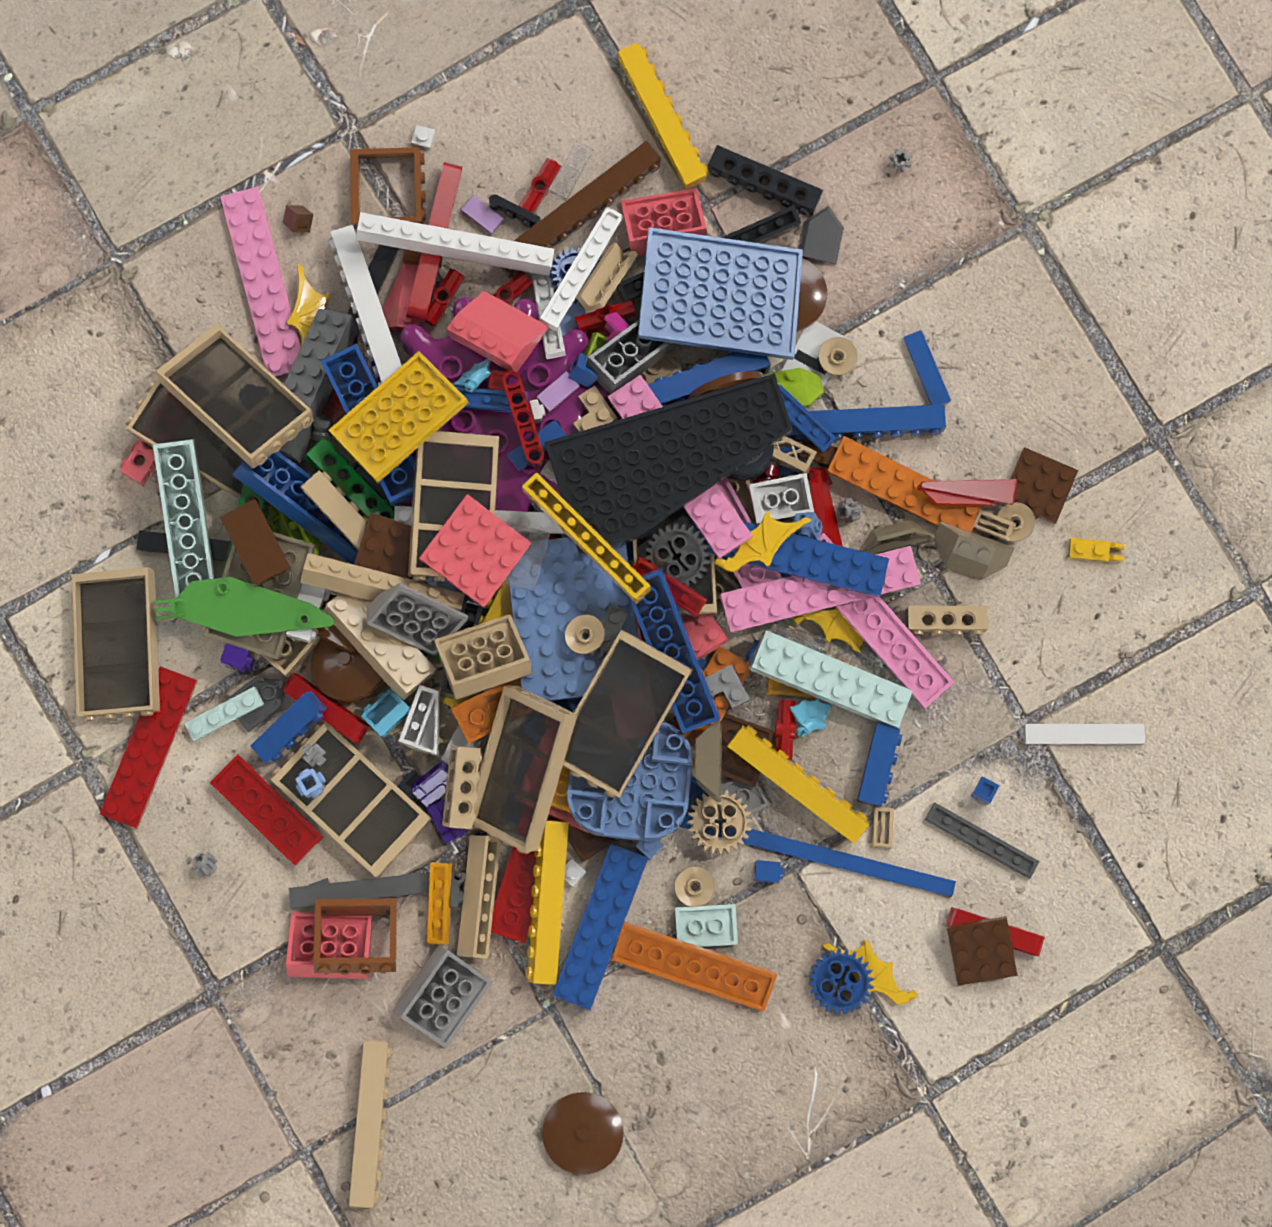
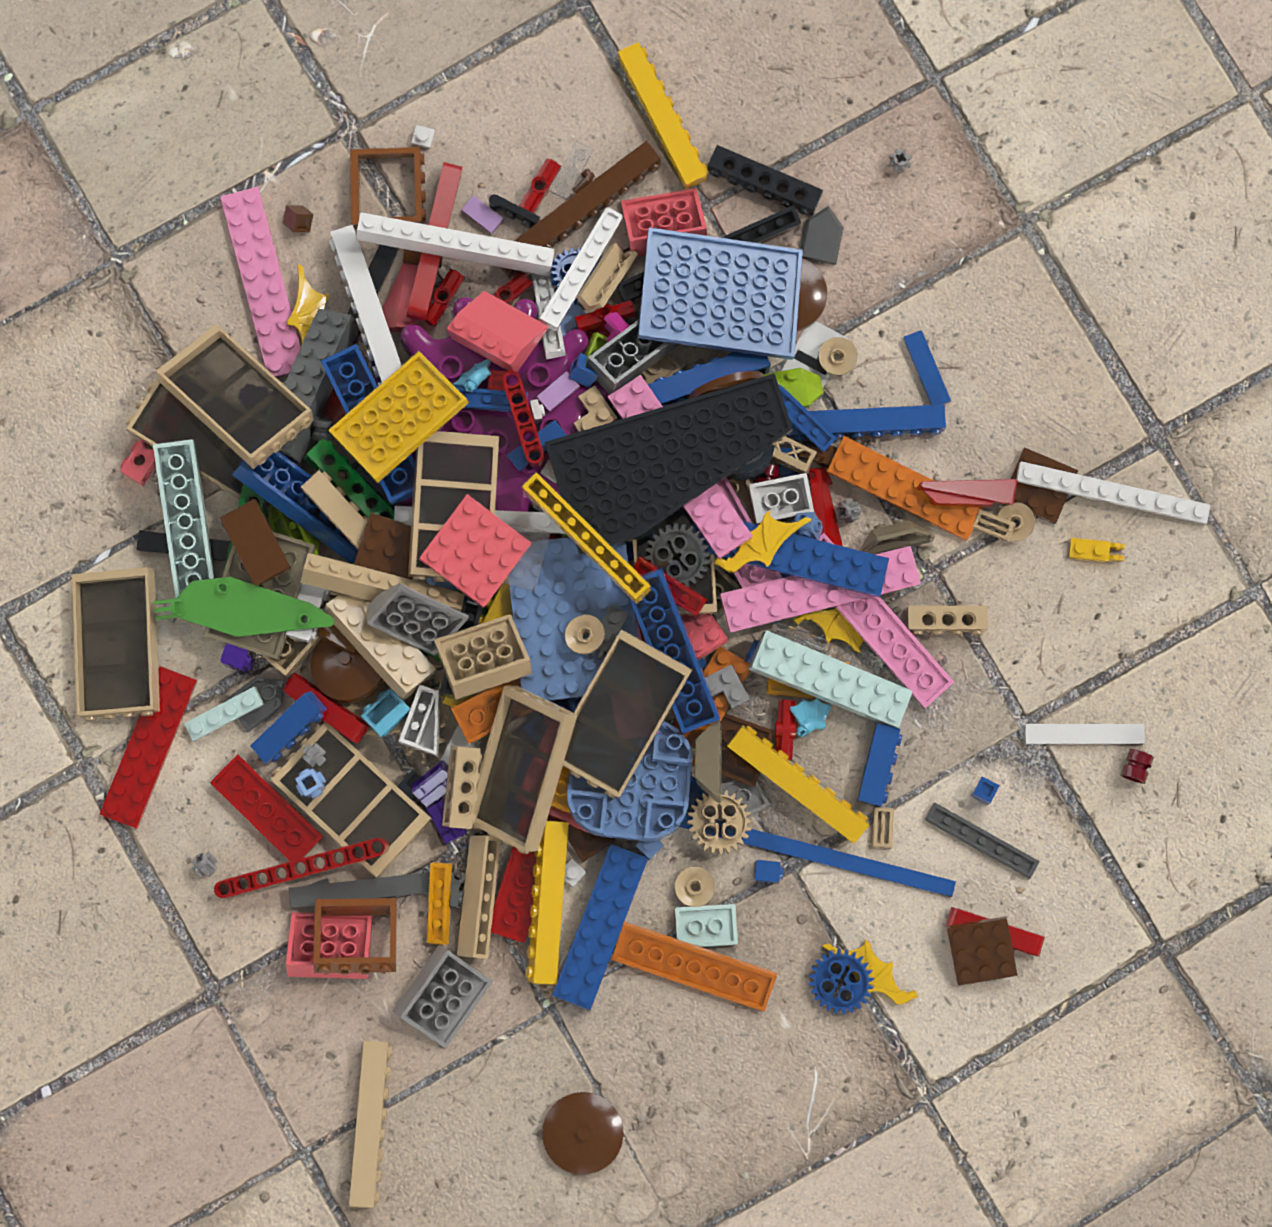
(292, 871): none -> red beam
(588, 178): none -> reddish brown arm
(970, 552): dark tan wedge -> none
(1113, 493): none -> white plate
(1137, 766): none -> dark red wheel

